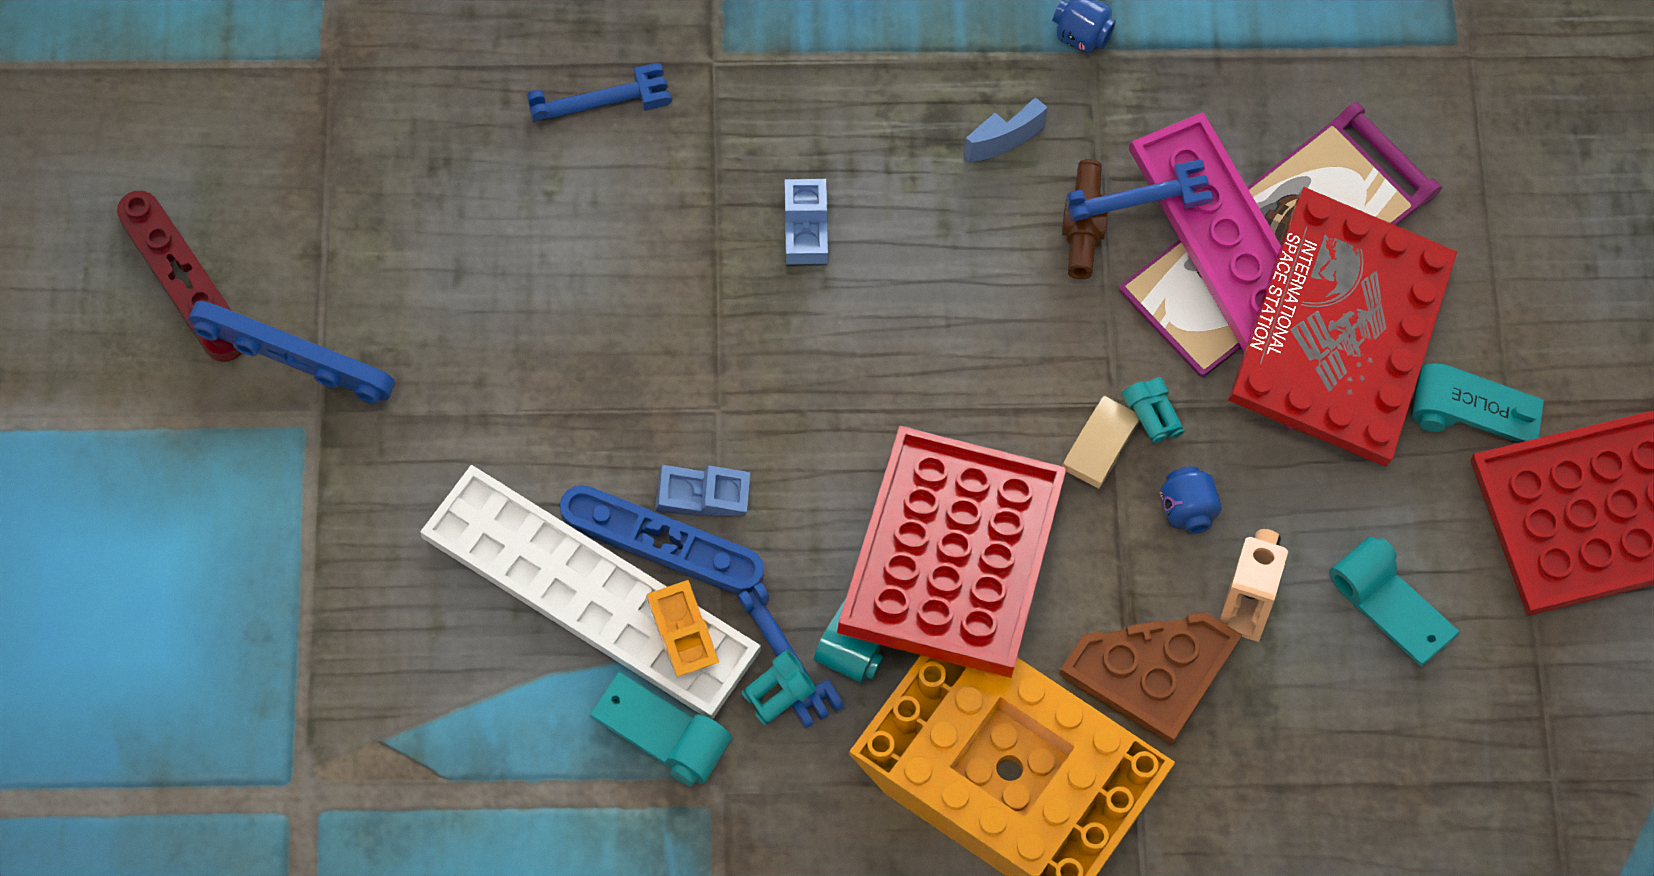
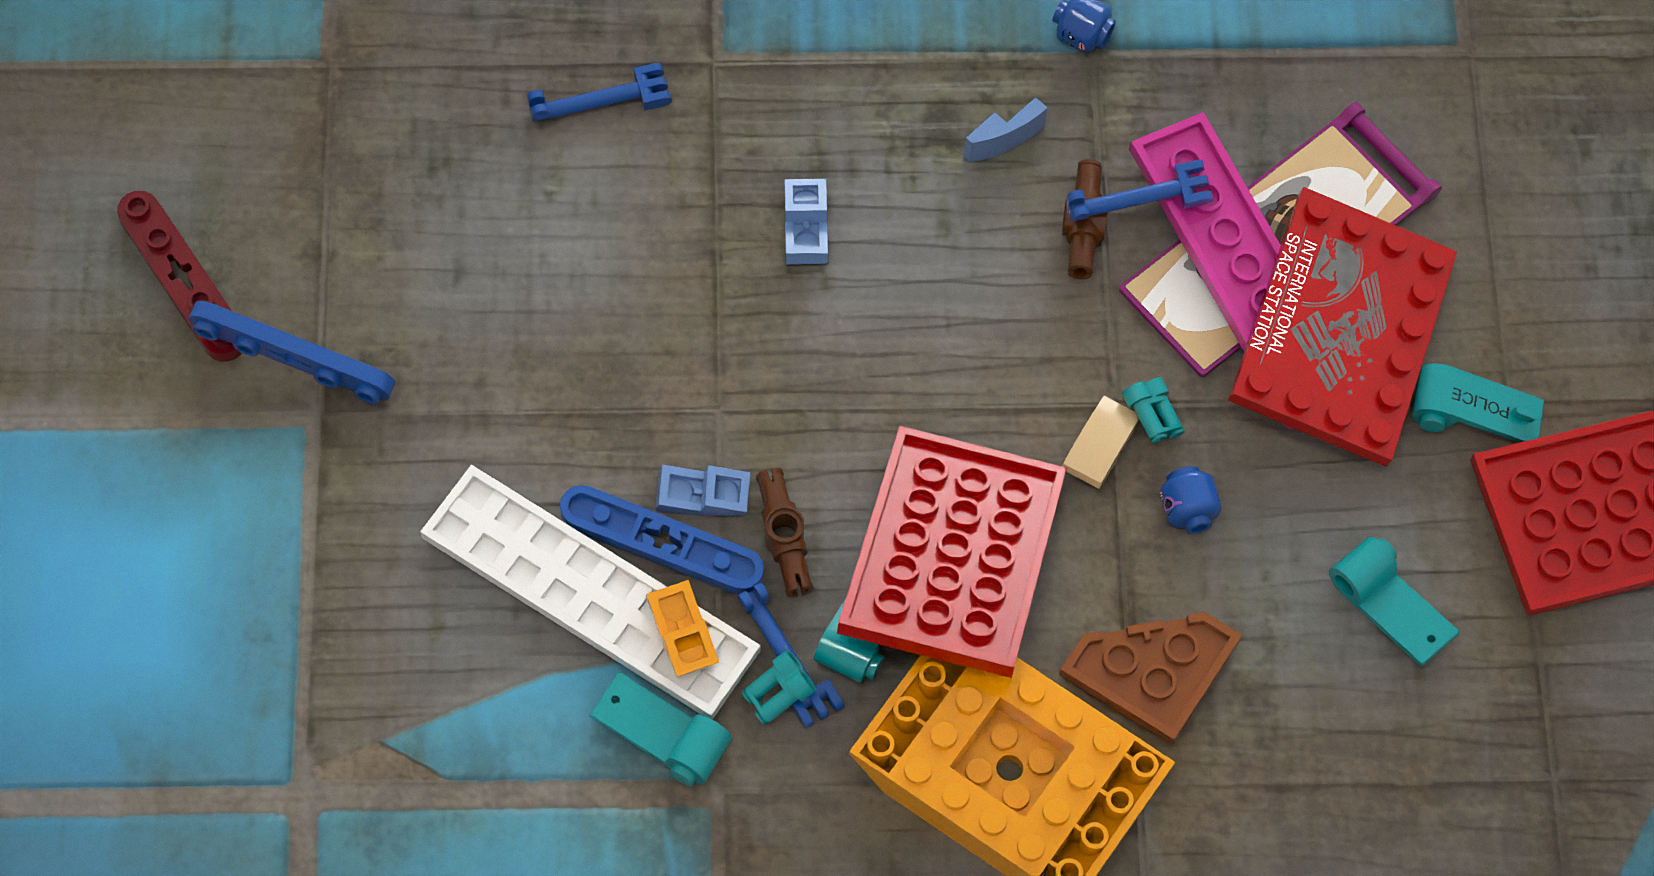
(786, 551): none -> reddish brown pin
(1258, 577): light nougat torso -> none

